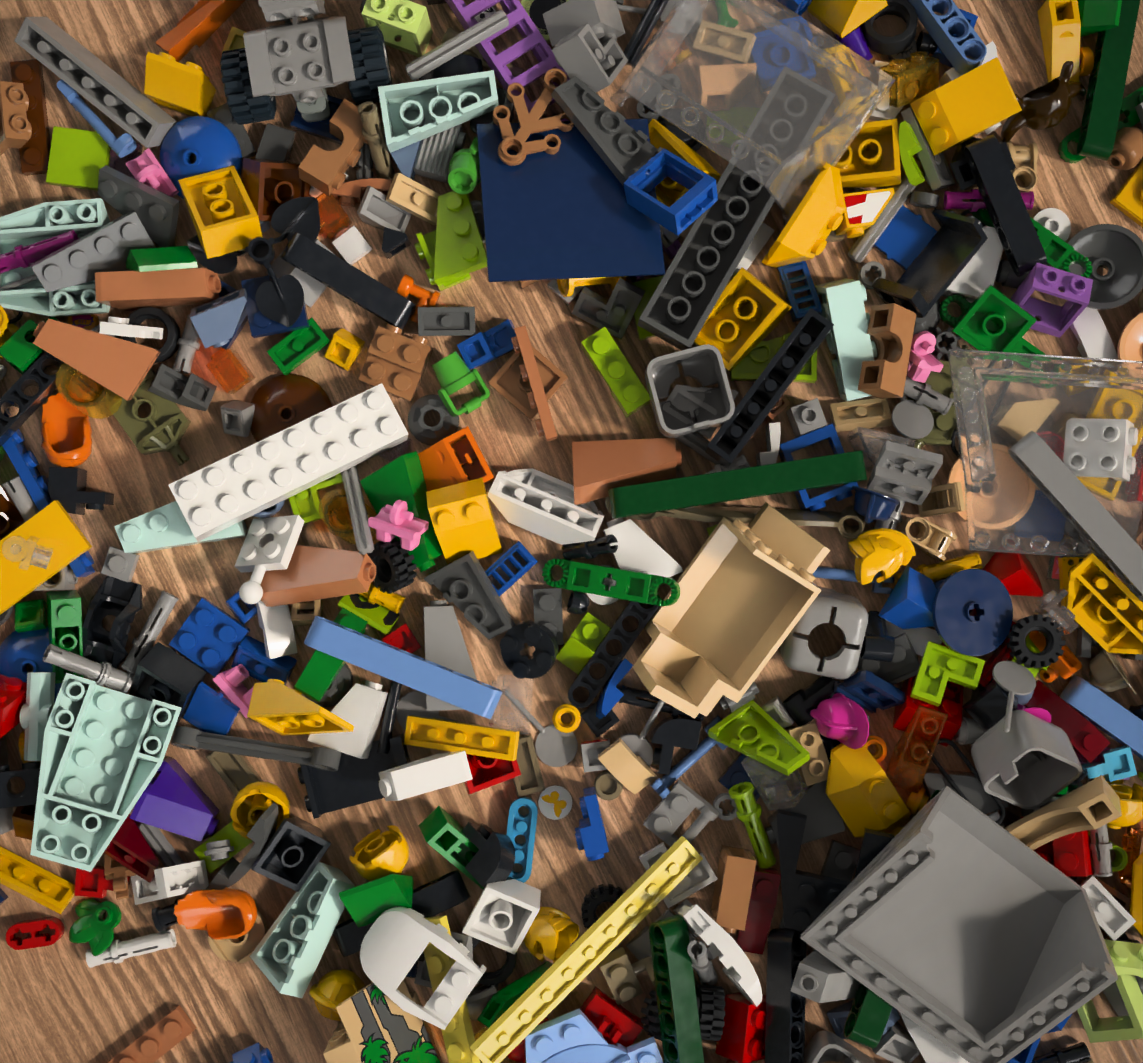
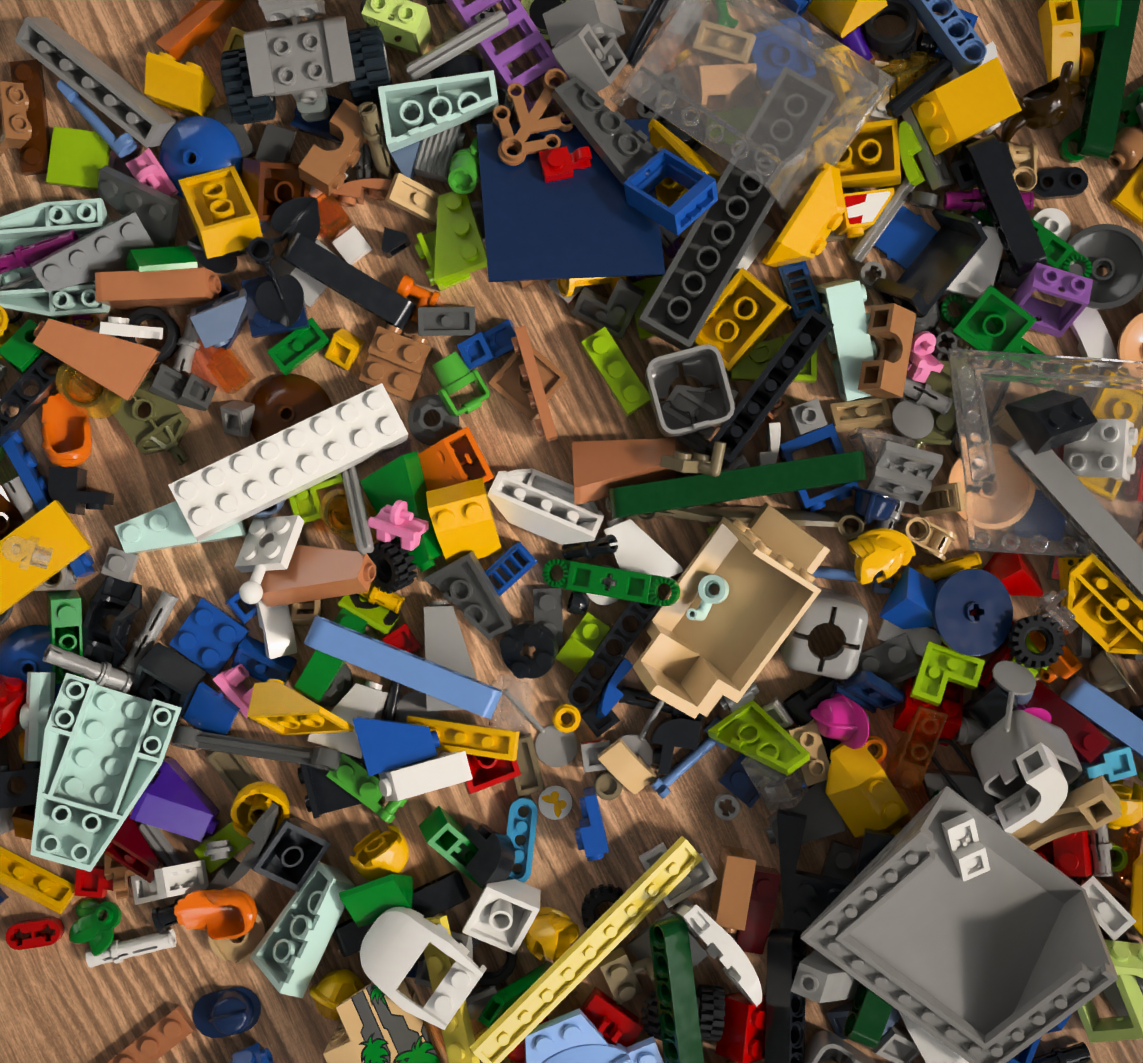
(30, 615): green tile -> none
(226, 1012): none -> dark blue piece
(355, 780): none -> bright green plate
(380, 213): light grey slope -> none
(393, 743): none -> blue slope
(559, 164): none -> red plate
(675, 809): light grey plate -> none
(696, 462): none -> dark tan plate
(702, 963): light grey pin -> none
(708, 597): none -> light aqua plate
(749, 813): lime pin -> none
(876, 642): black piece -> none
(916, 801): yellow plate -> none
(919, 88): none -> black axle
(965, 847): none -> white slope
(1041, 795): none -> white arch
(1051, 419): none -> black slope
(1060, 183): none -> black plate

